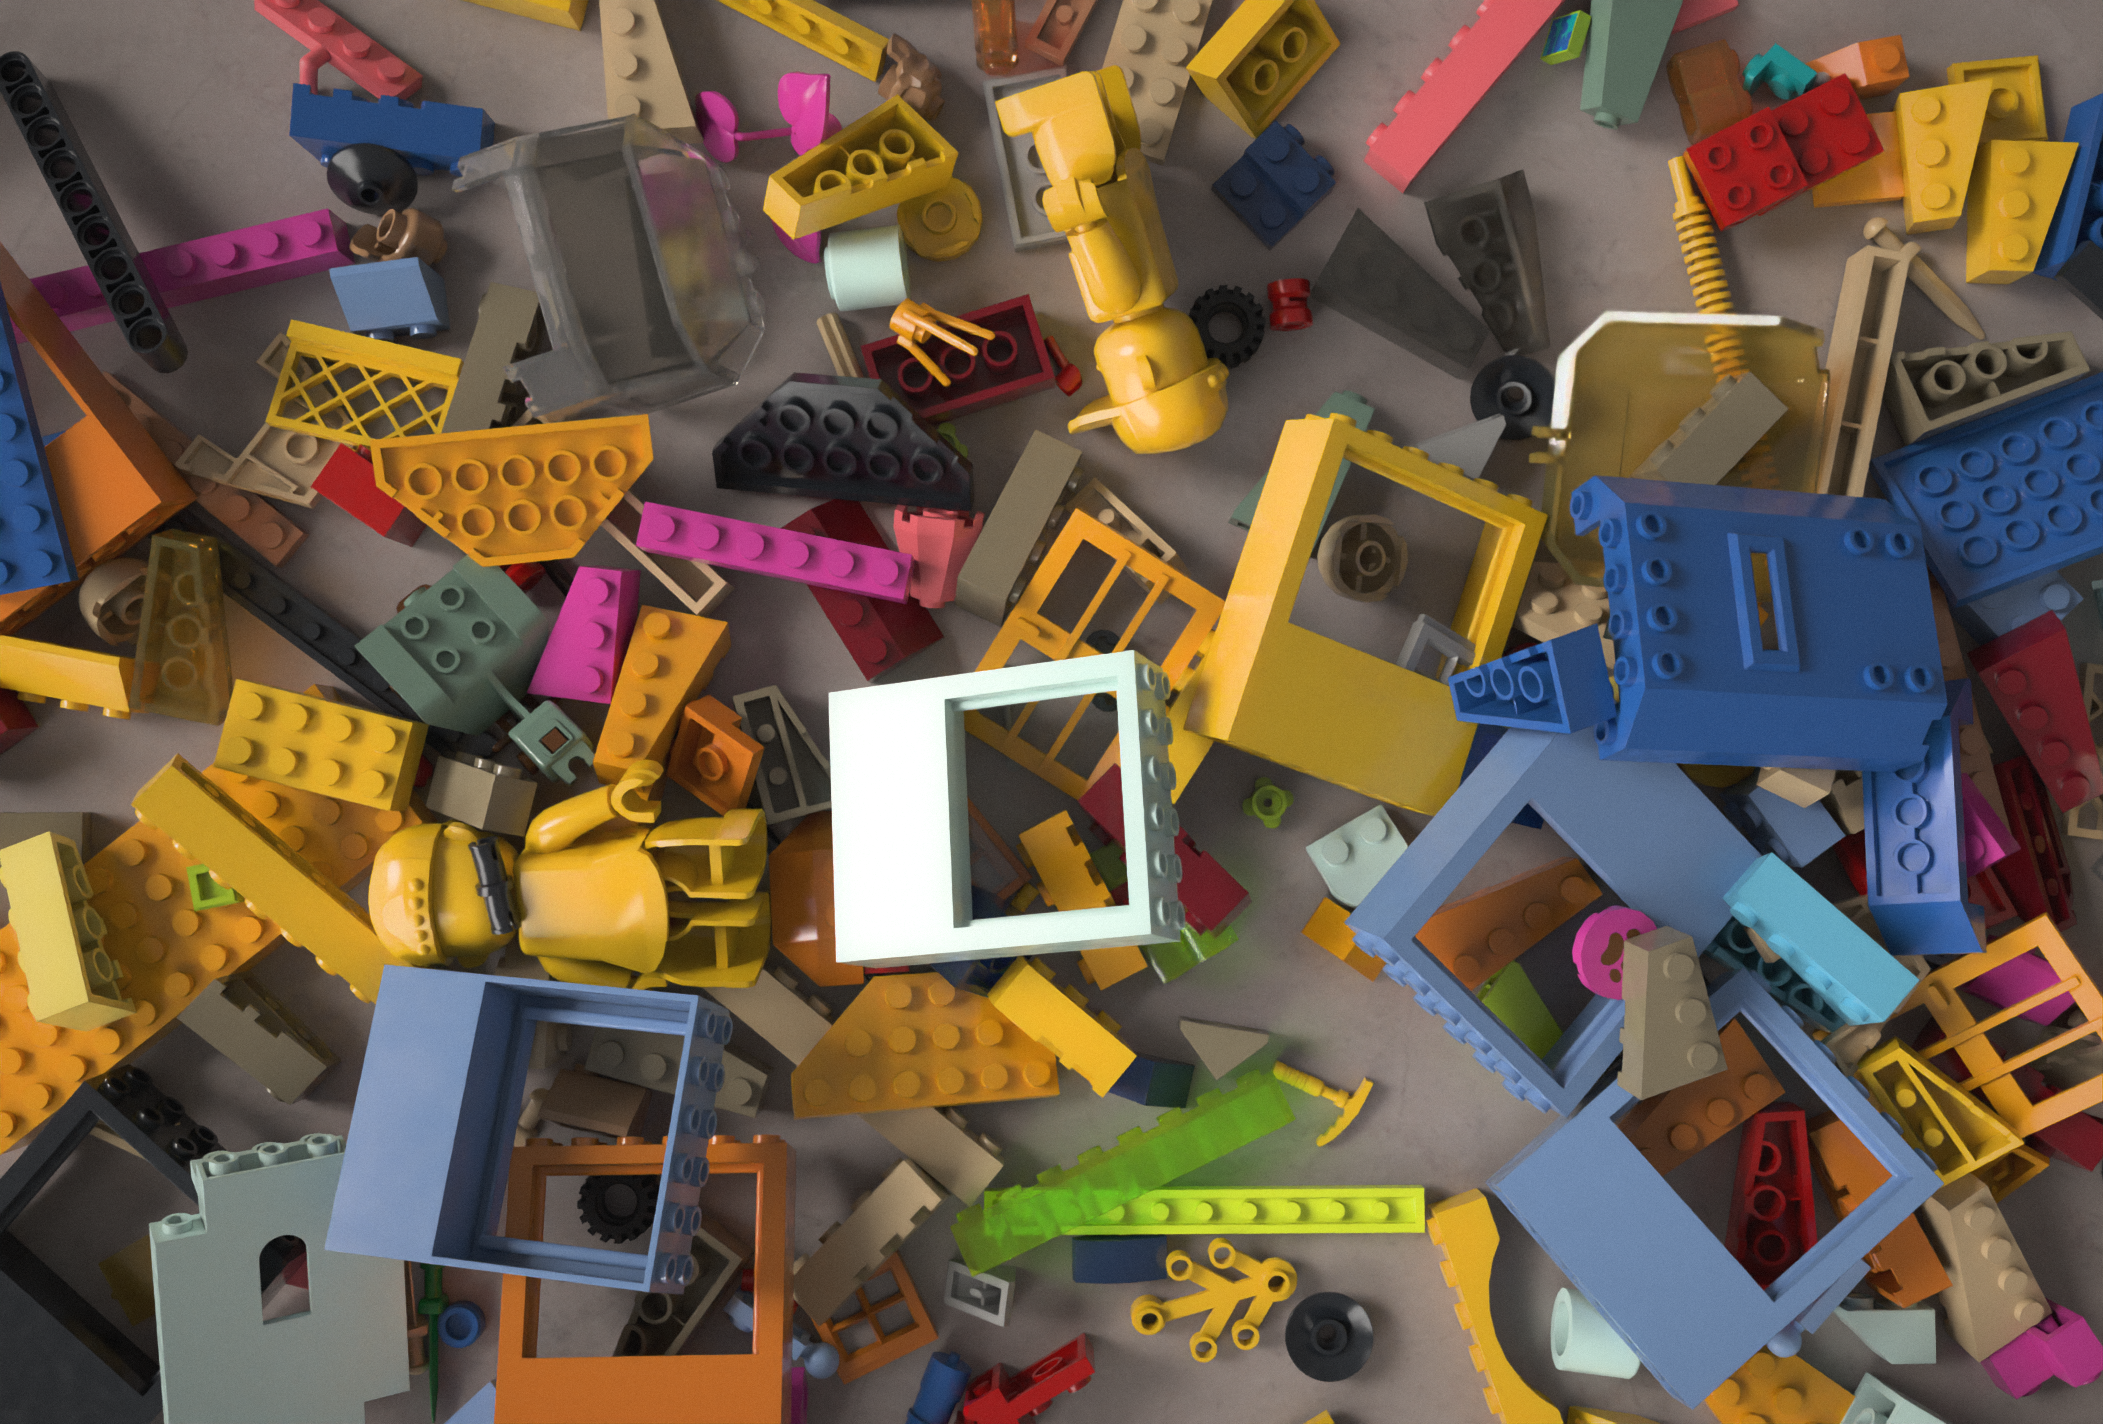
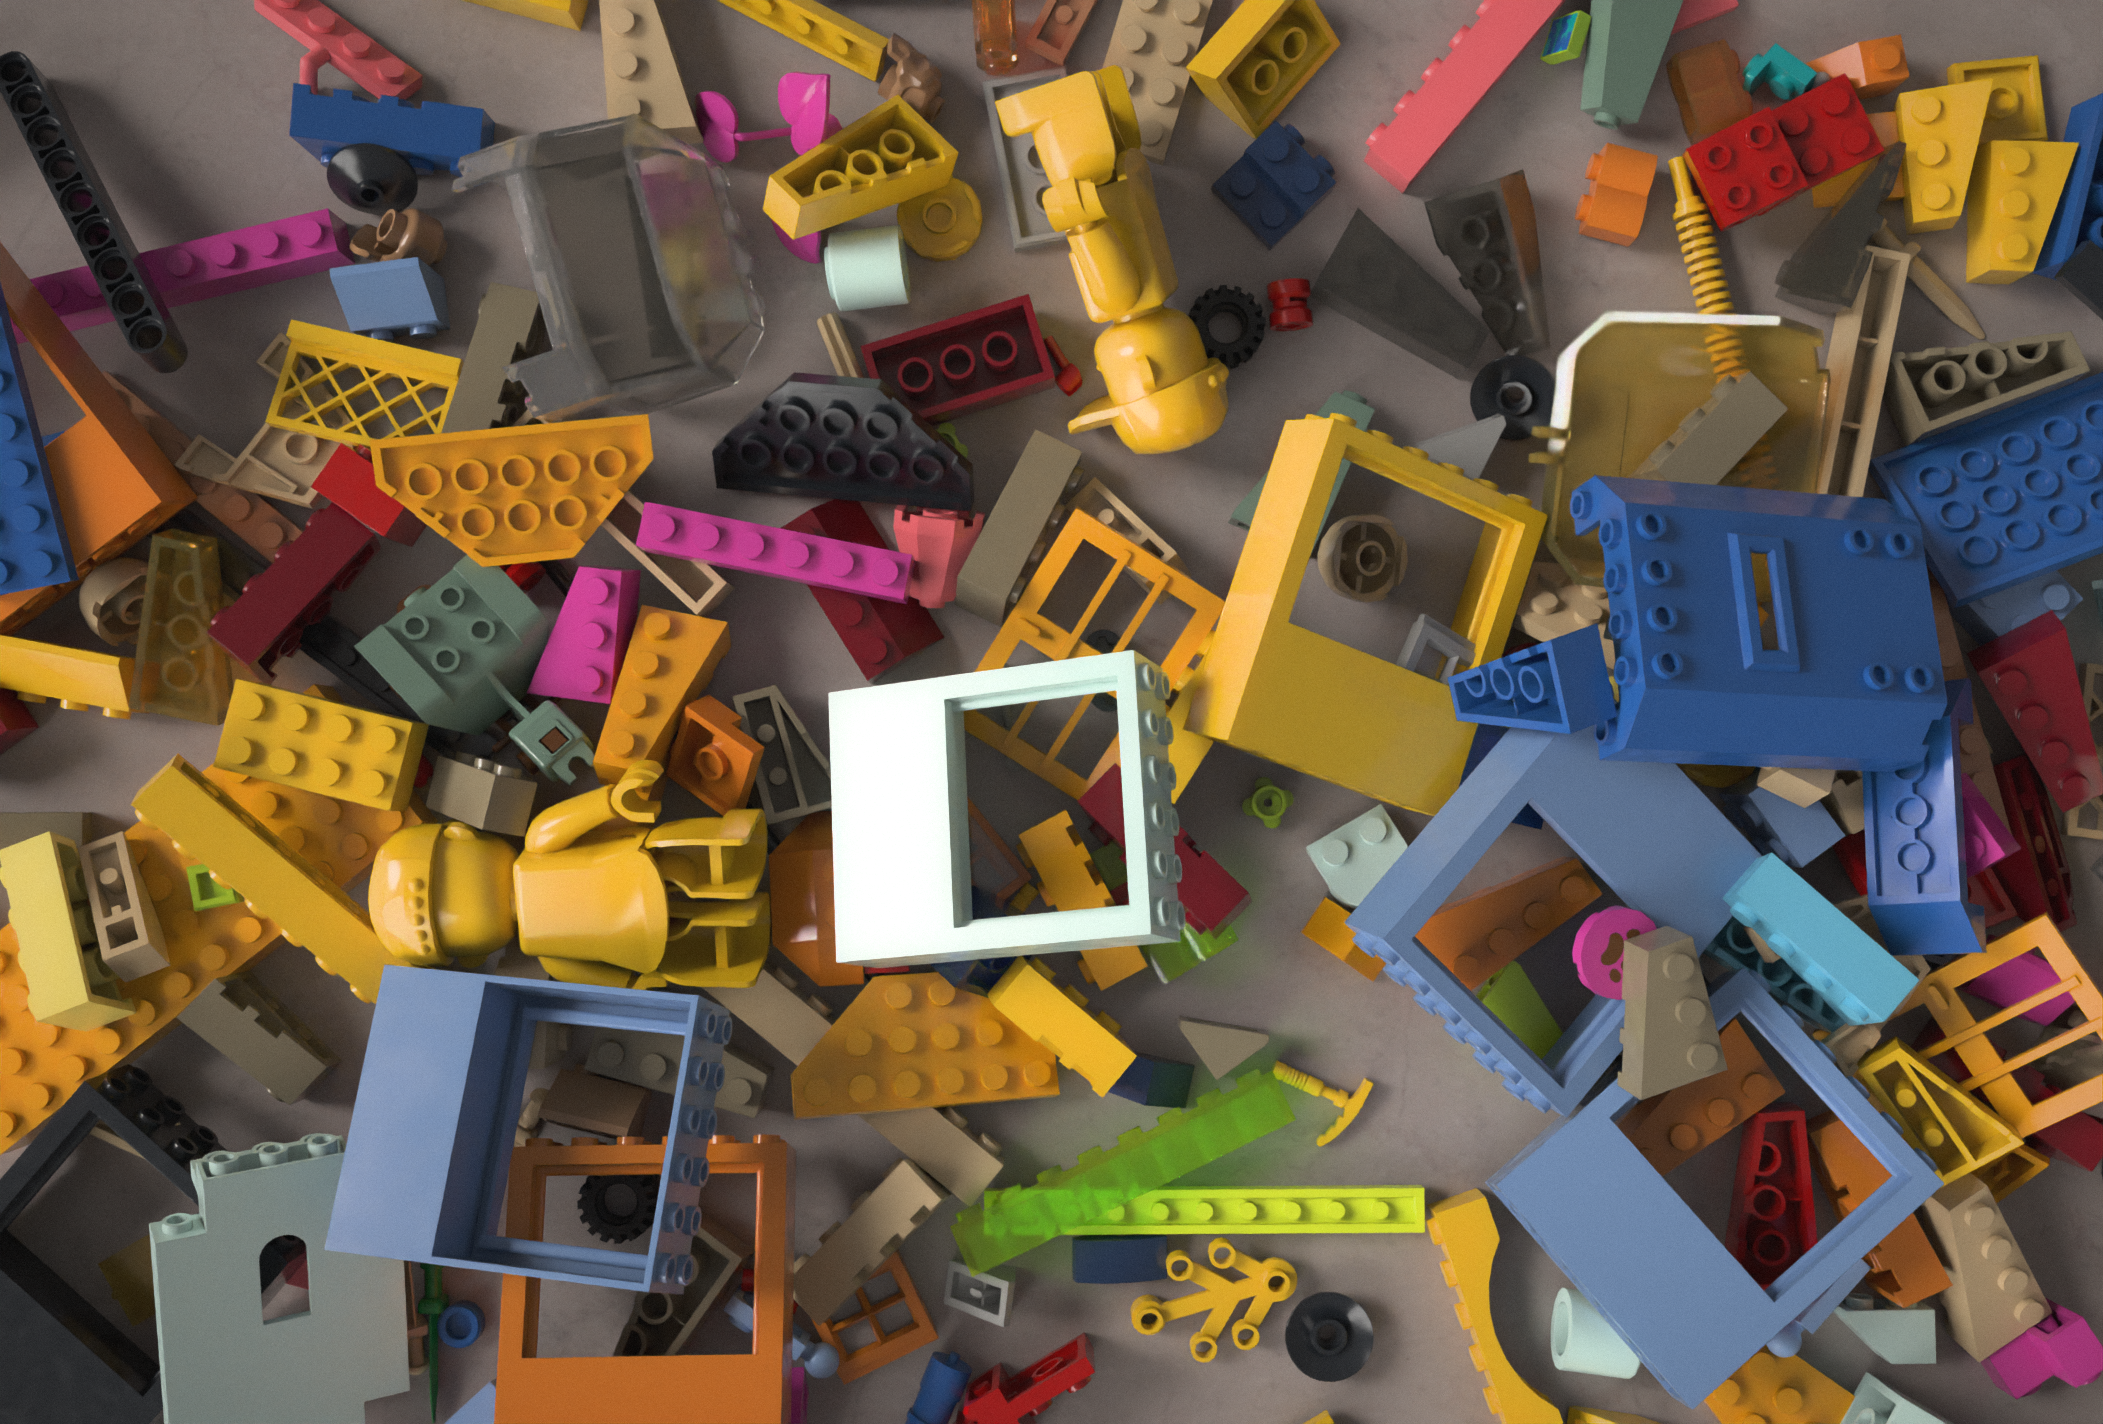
(122, 909): none -> tan slope
(294, 591): none -> dark red wedge
(494, 885): black pin -> none
(919, 322): light orange plant -> none
(1616, 194): none -> orange brick
(1833, 259): none -> clear smoke wedge

